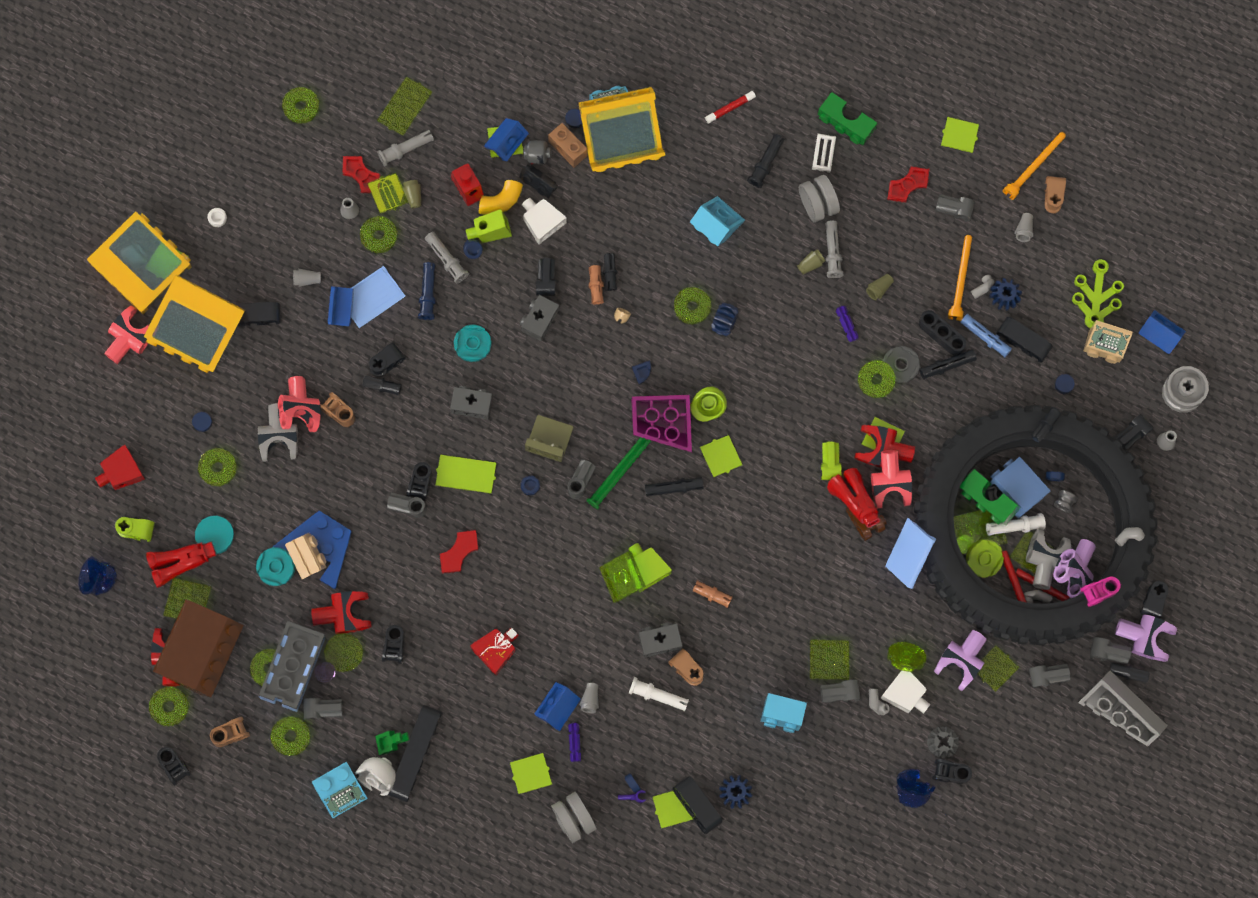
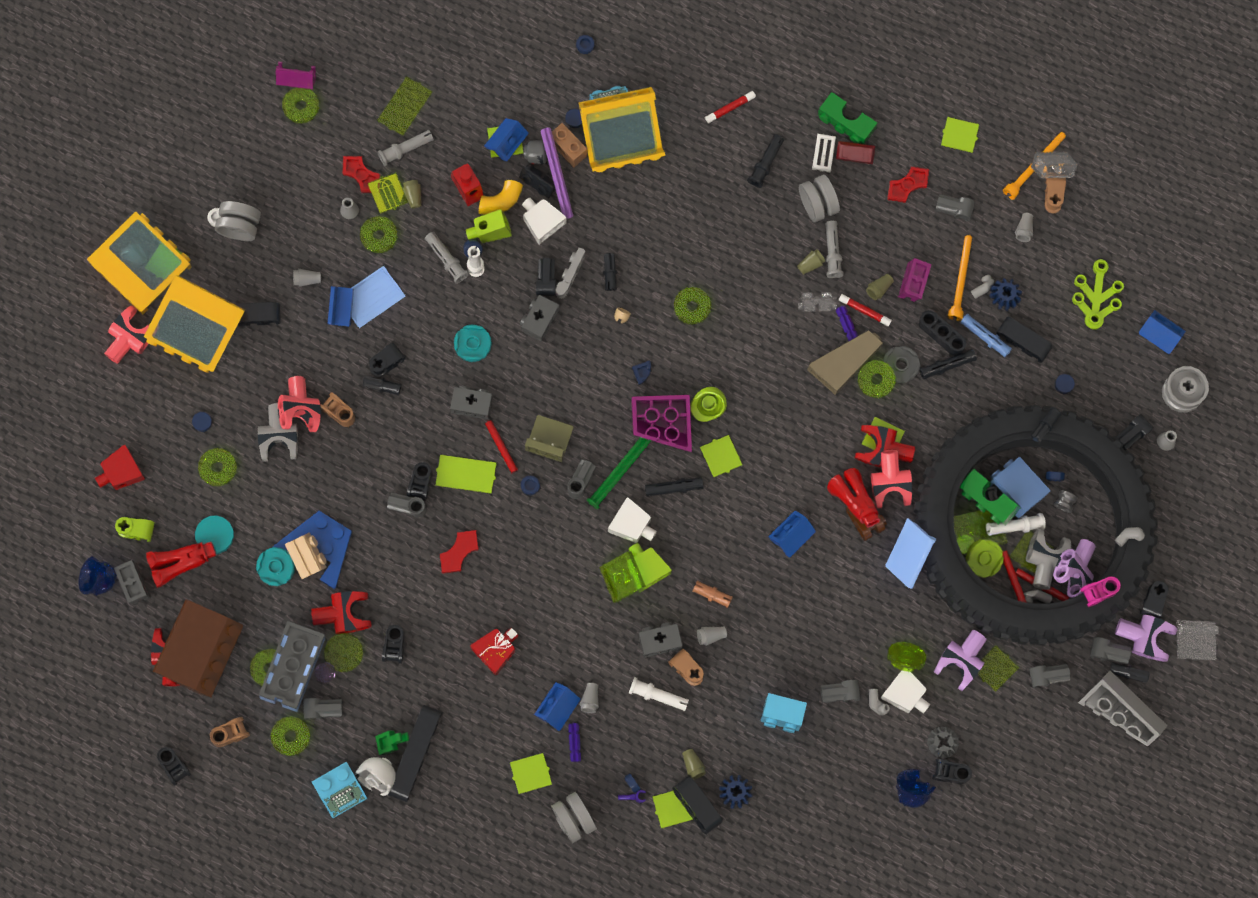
(132, 582): none -> dark grey hinge
(180, 709): clear neon green tile -> none
(183, 590): clear neon green tile -> none
(237, 221): none -> light grey wheel
(295, 77): none -> magenta hinge
(427, 300): dark blue pin -> none
(475, 263): none -> white pin
(501, 446): none -> red bar
(556, 172): none -> medium lavender axle
(569, 274): none -> light grey hinge
(585, 44): none -> dark blue tile
(596, 284): nougat pin -> none
(631, 523): none -> white torso
(693, 764): none -> olive cone
(709, 635): none -> light grey cone
(716, 220): medium azure slope -> none
(724, 319): dark blue gear -> none
(792, 533): none -> blue panel
(825, 301): none -> clear hinge
(829, 659): clear neon green tile -> none
(830, 460): lime piece -> none
(841, 364): none -> dark tan slope
(855, 152): none -> dark red tile
(865, 310): none -> red bar
(914, 279): none -> magenta hinge
(1054, 165): none -> clear brick
(1107, 342): slope -> none
(1196, 640): none -> clear hinge

